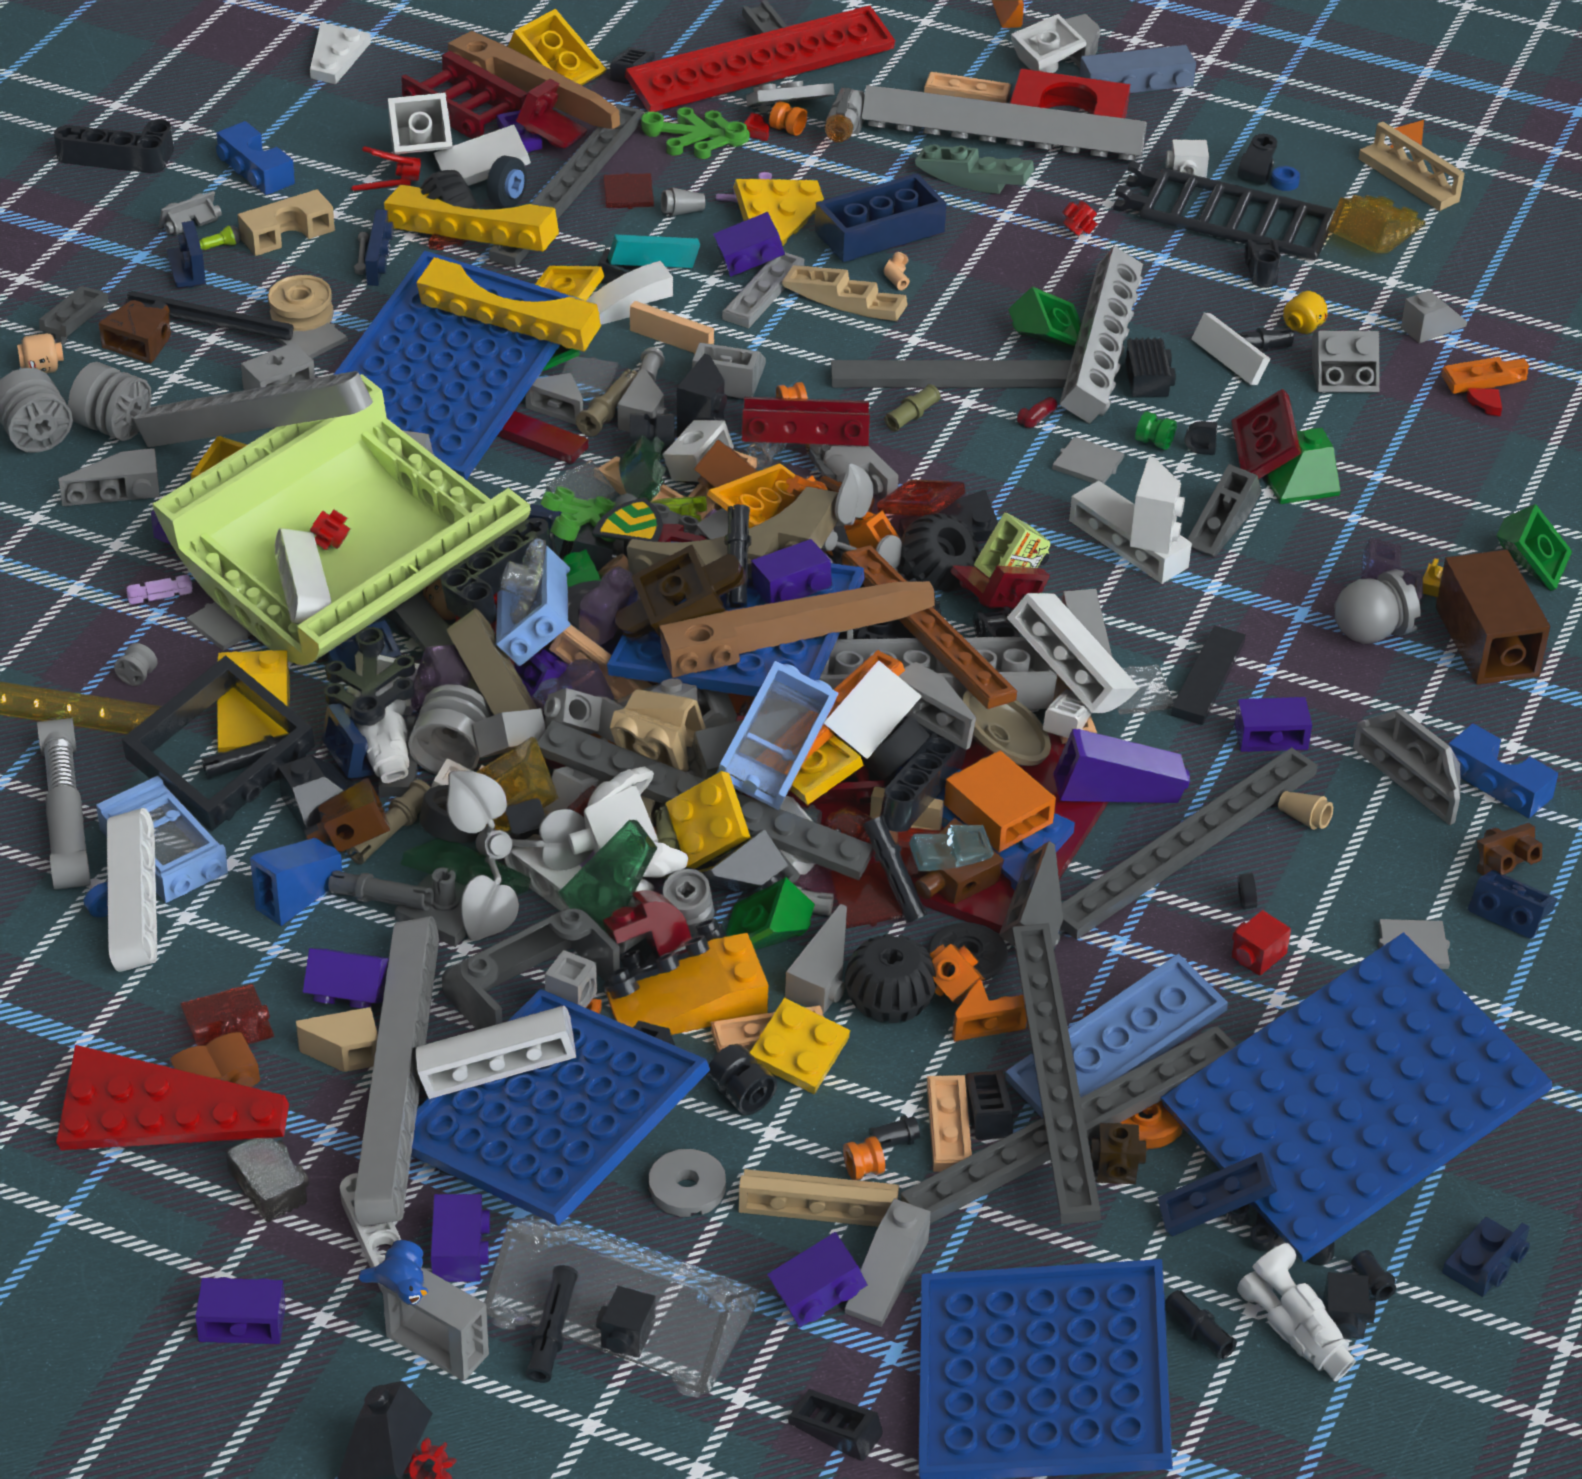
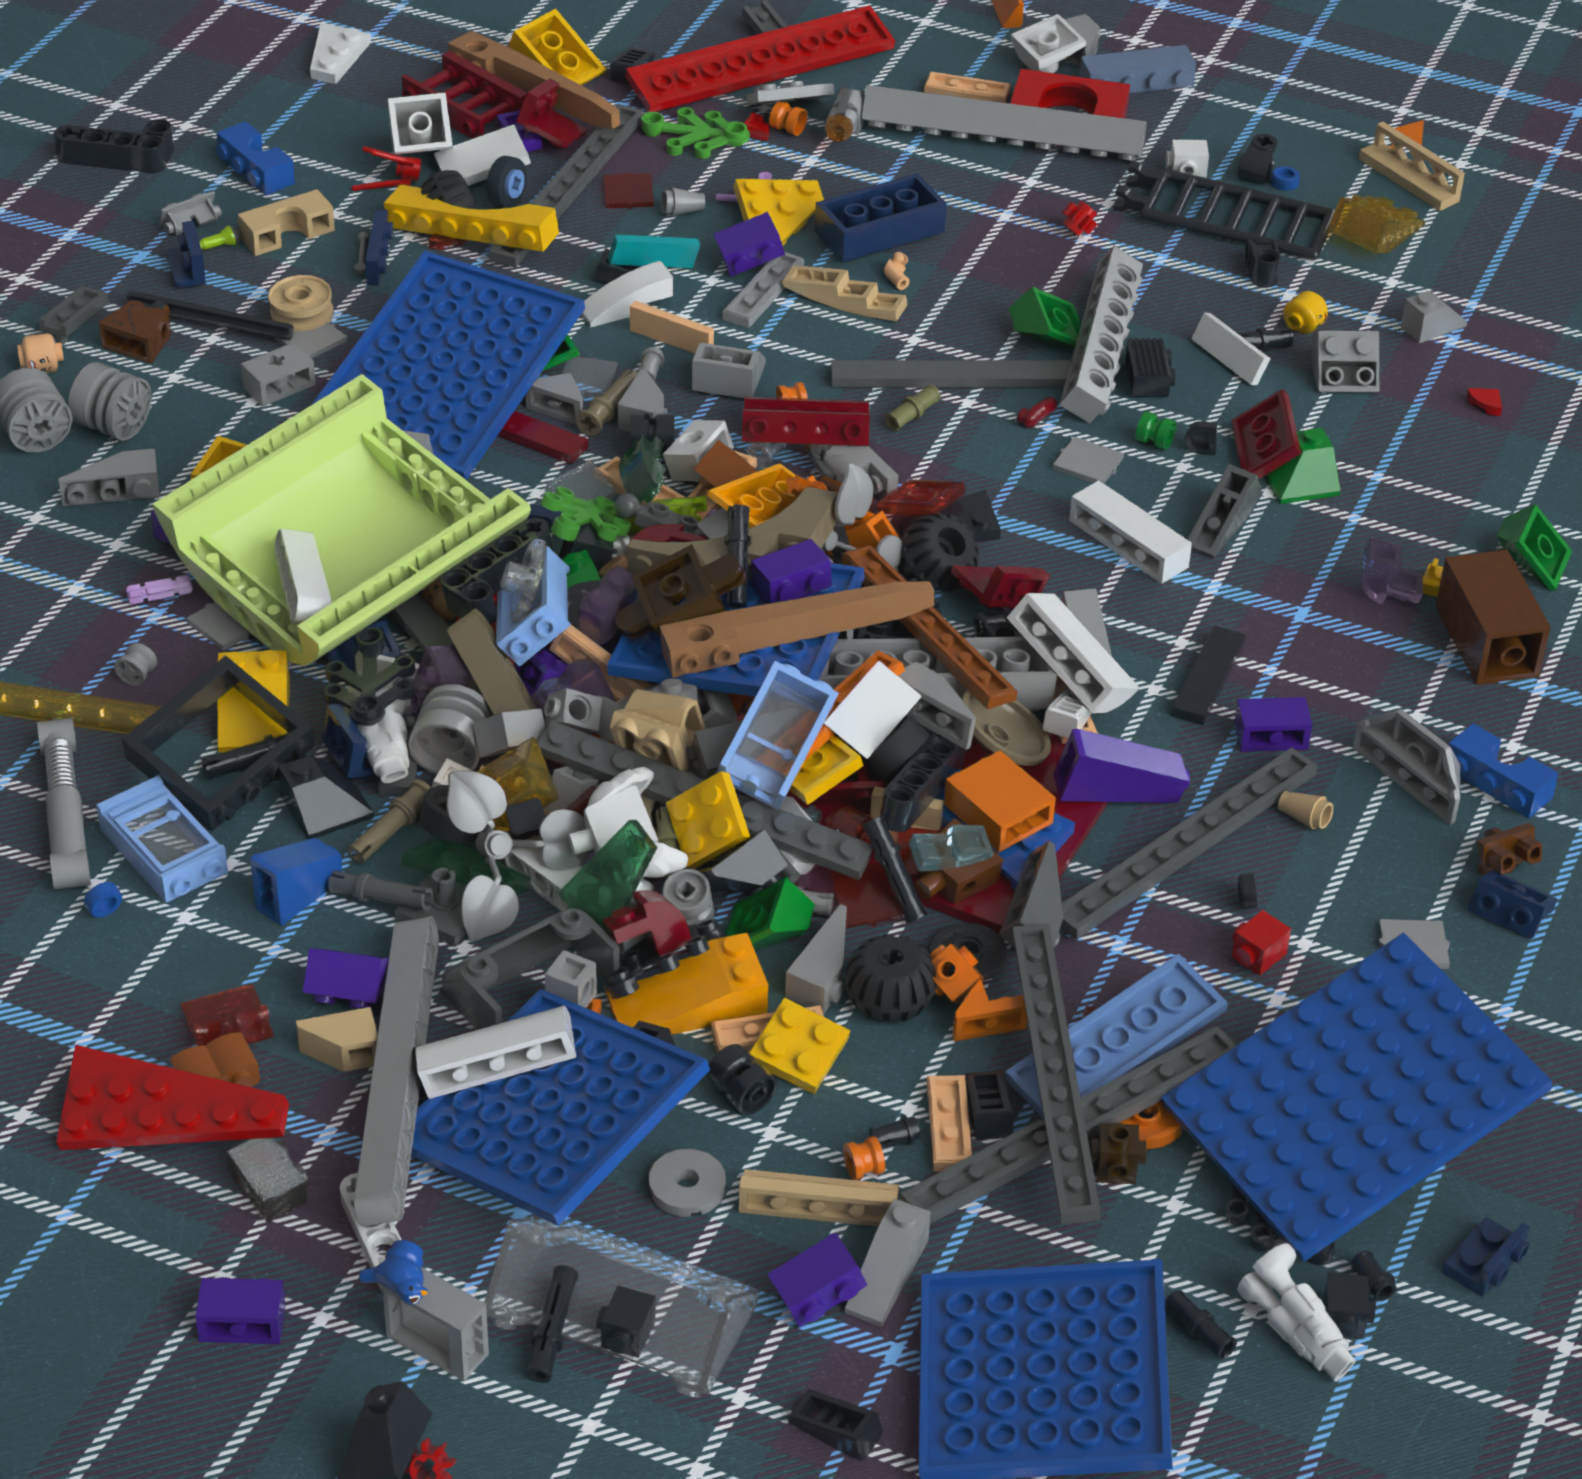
(131, 890): white beam -> none
(254, 409): light grey beam -> none
(330, 529): red gear -> none
(350, 818): reddish brown torso -> none
(457, 1237): dark purple brick -> none
(559, 321): yellow arch -> none
(572, 280): yellow plate -> none
(630, 521): shield -> none
(701, 395): black slope -> none
(965, 169): sand green slope -> none
(1013, 545): yellowish green torso -> none
(1152, 693): clear piece -> none
(1157, 509): white slope -> none
(1217, 1194): dark blue plate -> none
(1377, 608): light grey tile -> none
(1484, 374): orange hinge -> none

